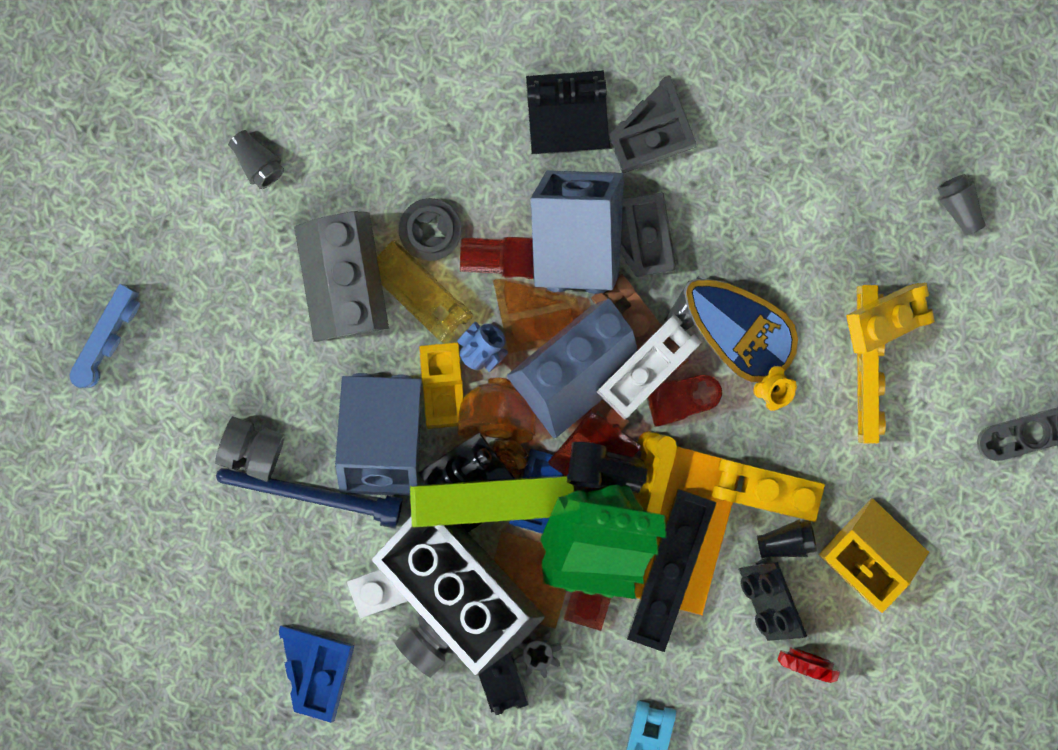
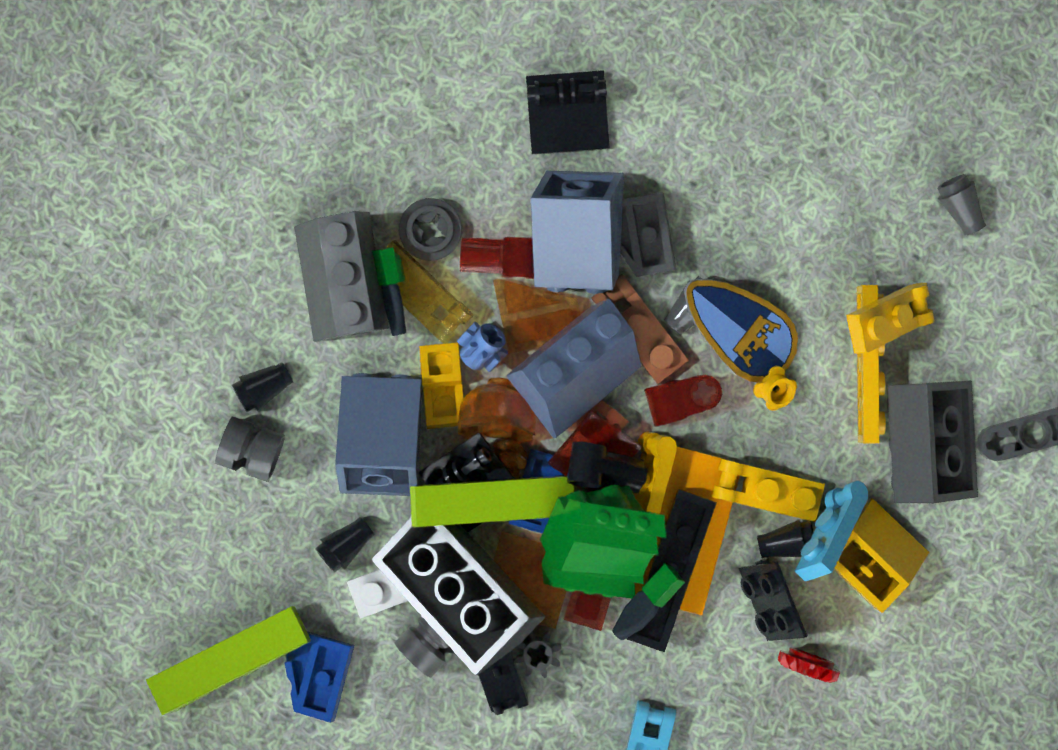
(103, 338): medium blue plate -> none
(228, 660): none -> lime slope
(257, 161): dark grey cone -> none
(261, 386): none -> black cone
(344, 544): none -> black cone
(384, 510): dark blue piece -> none
(389, 273): none -> piece
(646, 602): none -> piece
(648, 368): white plate -> none
(653, 130): dark grey wing -> none
(832, 530): none -> medium azure plate
(932, 442): none -> dark grey slope

